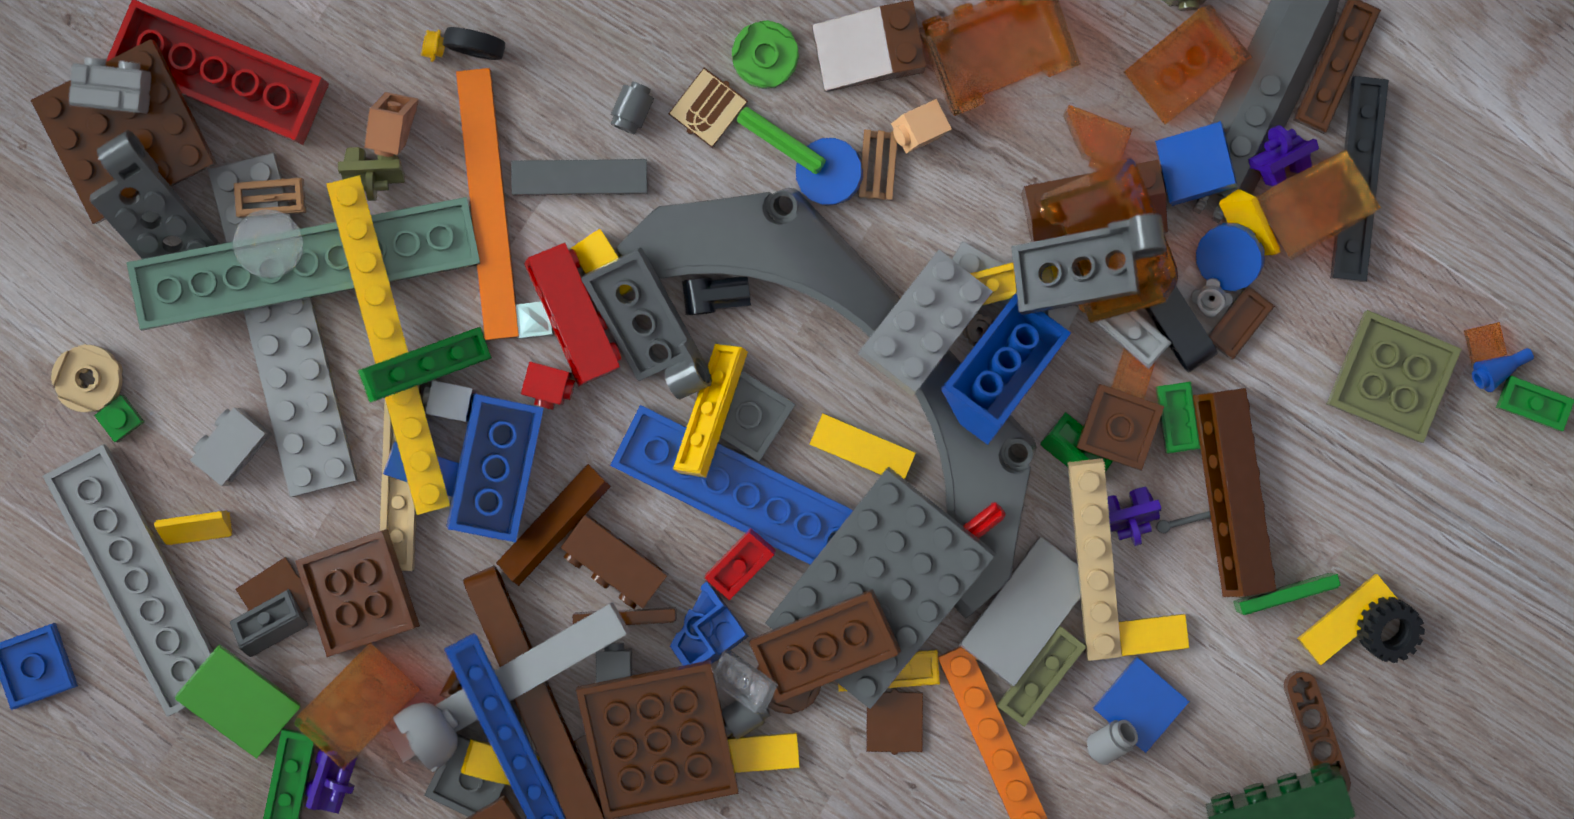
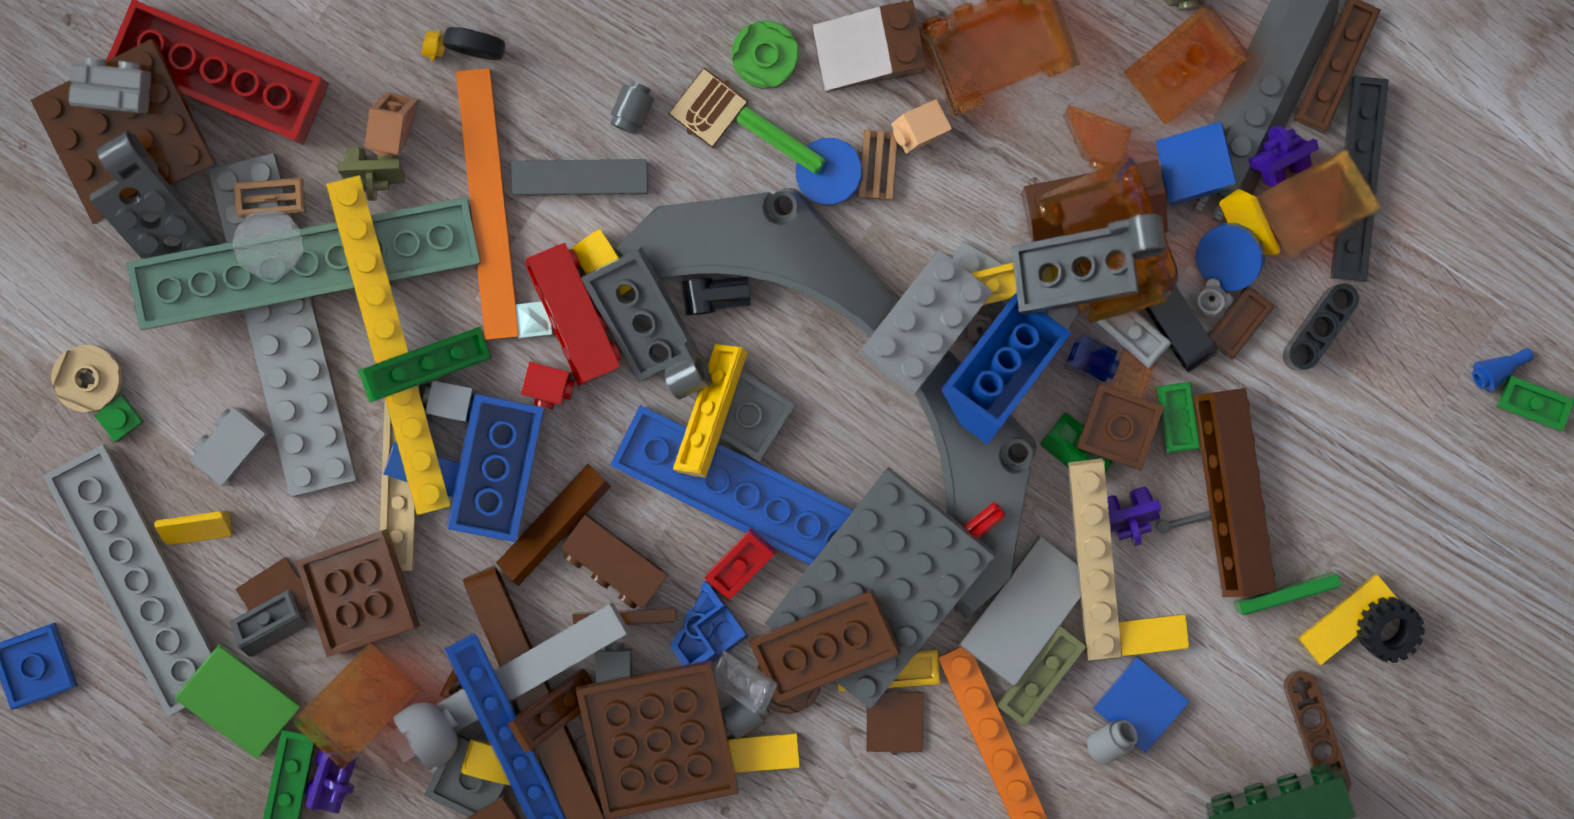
(549, 712): none -> reddish brown tile
(860, 447): yellow tile -> none
(1092, 359): none -> clear blue slope
(1335, 320): none -> black beam
(1394, 376): olive plate -> none
(1485, 342): clear orange tile -> none

